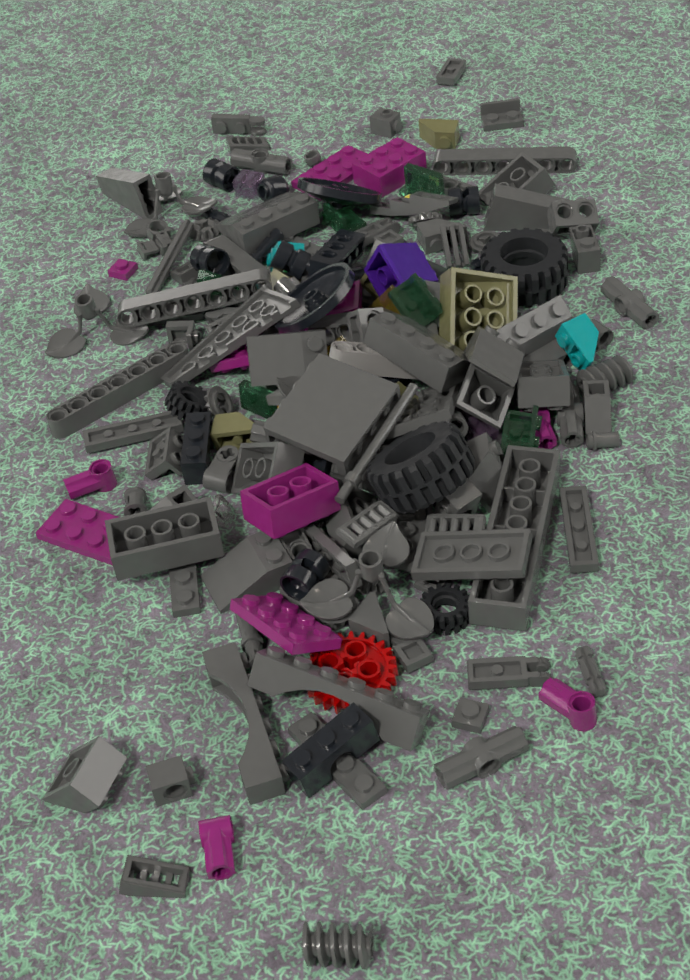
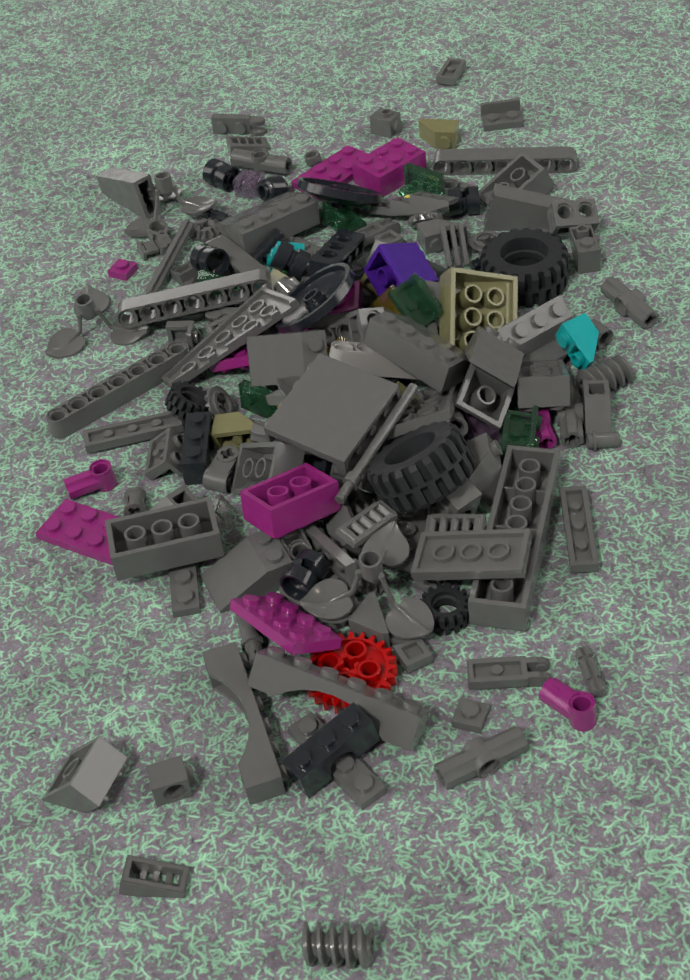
(217, 842): magenta piece -> none

